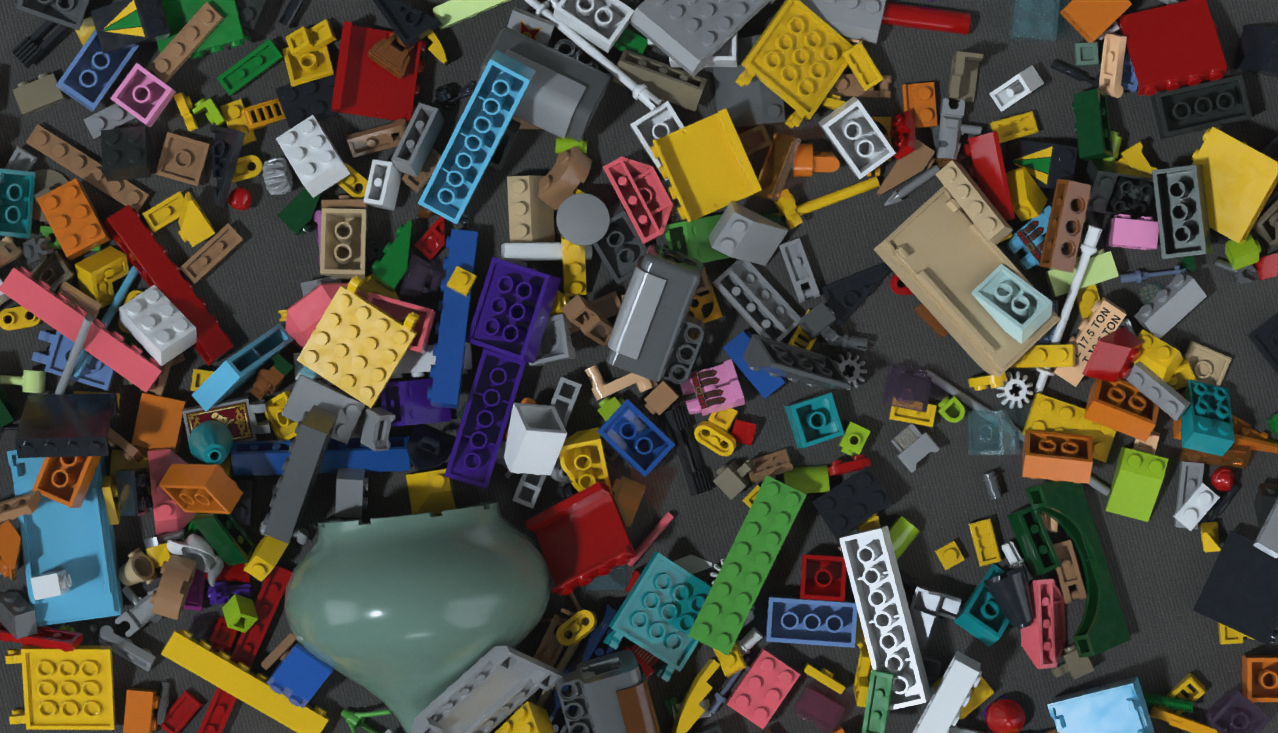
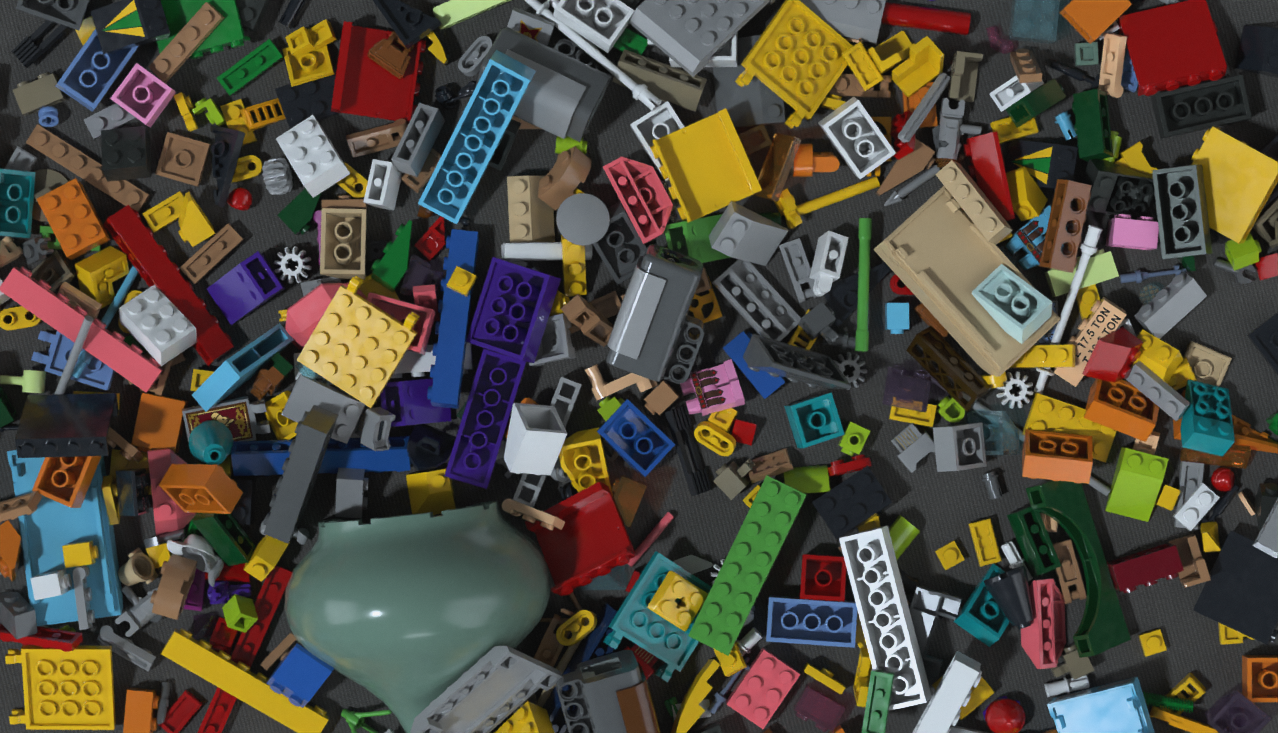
(48, 116): none -> medium blue bush
(80, 554): none -> yellow brick
(83, 595): none -> light grey plate
(246, 287): none -> dark purple slope
(296, 258): none -> white gear
(426, 297): none -> coral plate
(475, 56): none -> light grey plate
(531, 514): none -> light nougat plate
(664, 602): none -> yellow brick
(828, 261): none -> white brick
(862, 332): none -> bright green piece
(891, 52): none -> yellow panel
(897, 317): none -> medium azure brick
(920, 68): none -> yellow panel
(924, 107): none -> light grey axle
(949, 364): none -> dark brown fence
(959, 447): none -> light grey brick
(998, 43): none -> clear pink arm
(1025, 66): none -> medium nougat plate
(1036, 102): none -> dark green slope
(1065, 123): none -> medium azure pin
(1066, 686): none -> white axle
(1145, 567): none -> dark red brick
(1152, 642): none -> yellow plate
(1168, 497): none -> yellow slope
(1192, 561): none -> medium nougat panel
(1247, 503): none -> light nougat piece

